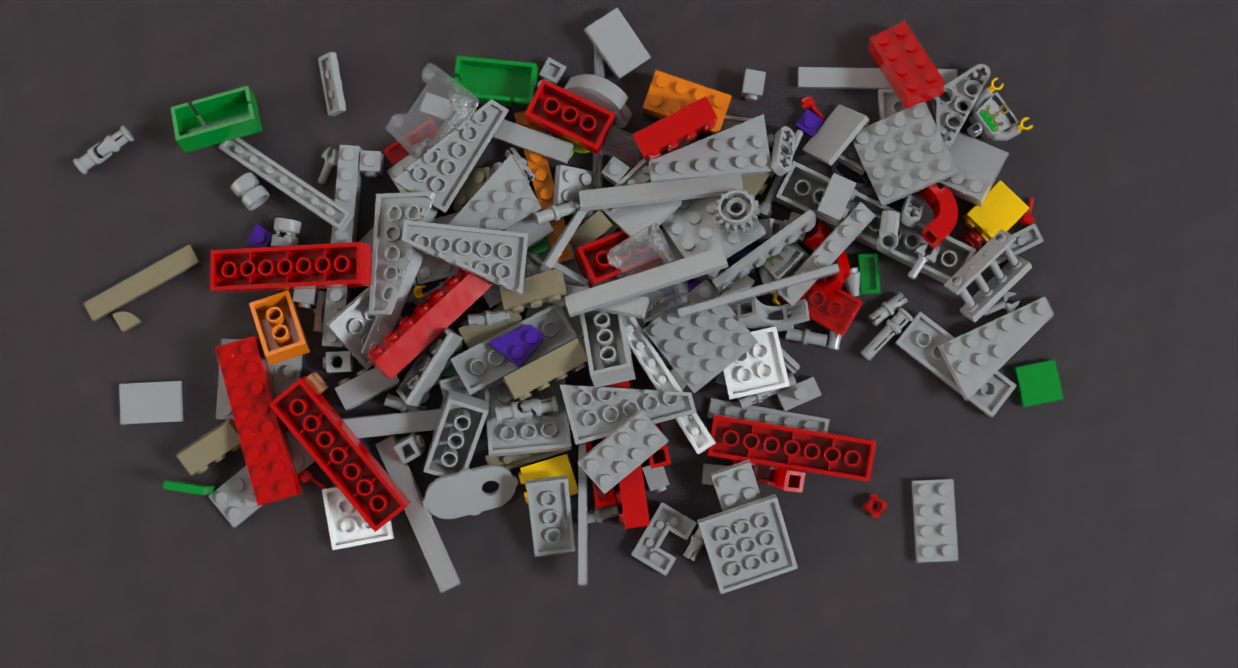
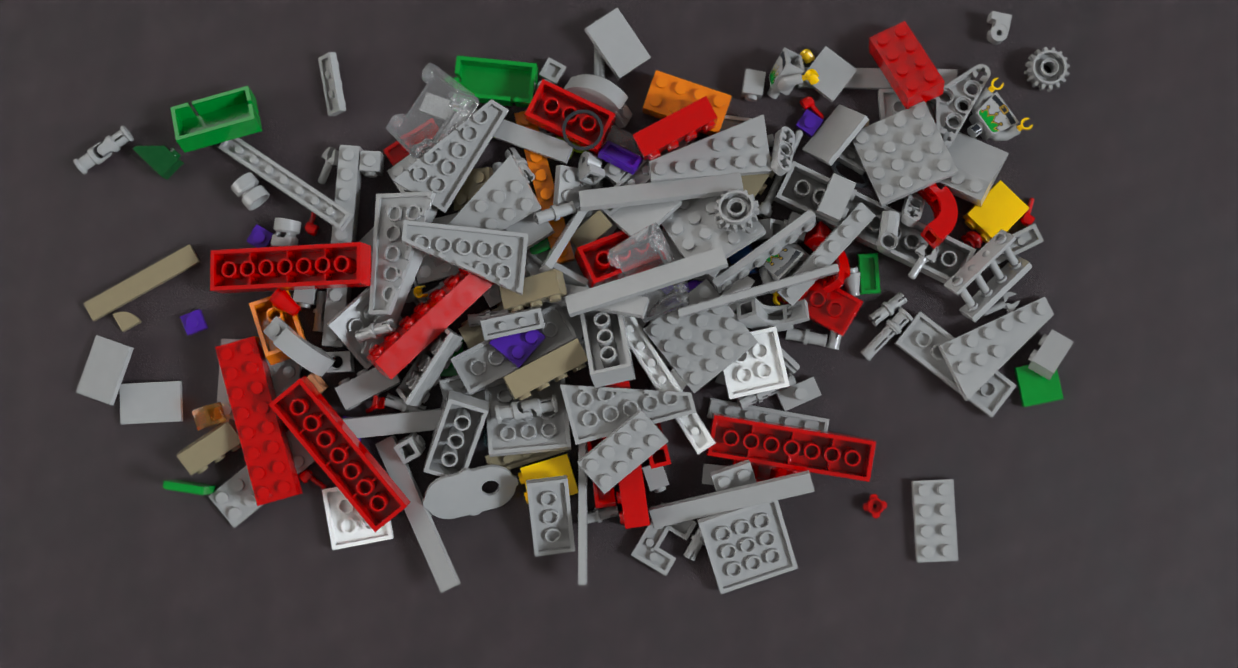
(104, 370): none -> light grey tile
(161, 159): none -> dark green slope
(194, 322): none -> dark purple plate
(209, 416): none -> clear orange brick
(283, 301): none -> red cone
(297, 348): none -> light grey arch
(310, 227): none -> red hand
(375, 330): none -> light grey pin
(378, 403): none -> red hand
(512, 323): none -> light grey plate
(578, 112): none -> black piece
(590, 165): none -> light grey leg
(620, 157): none -> dark purple tile
(732, 499): none -> light grey tile
(789, 72): none -> light grey torso
(833, 74): none -> light grey tile
(999, 28): none -> light grey leg
(1050, 355): none -> light grey brick
(1054, 61): none -> light grey gear

